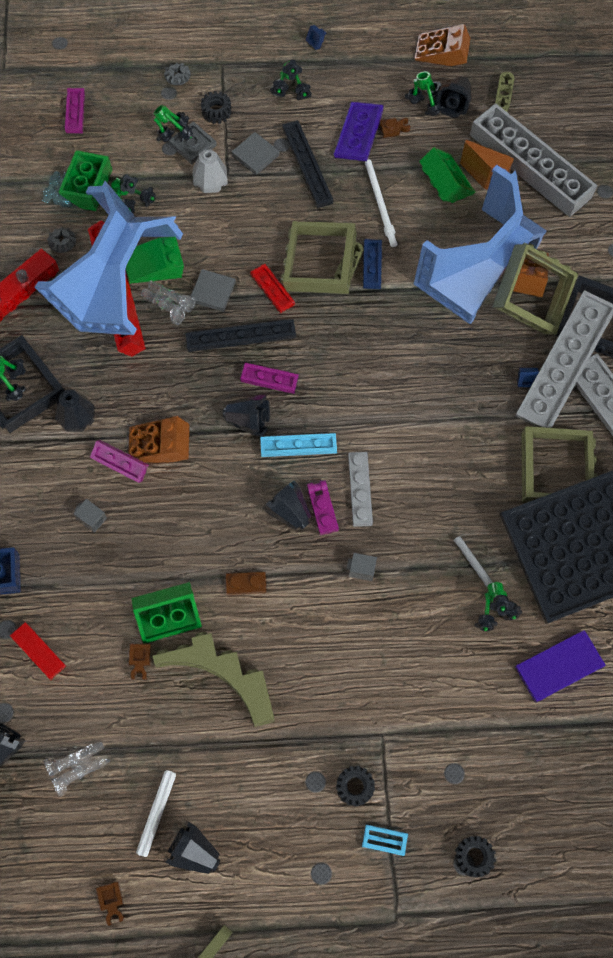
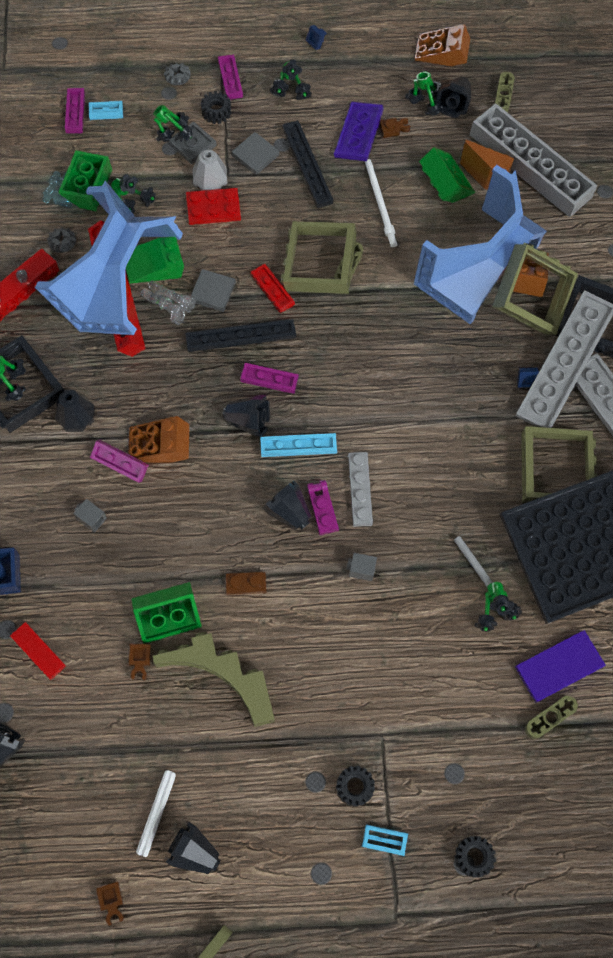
(81, 764): clear piece -> none
(101, 110): none -> medium azure tile
(213, 206): none -> red plate
(230, 76): none -> magenta plate
(372, 264): dark blue plate -> none
(566, 713): none -> olive beam

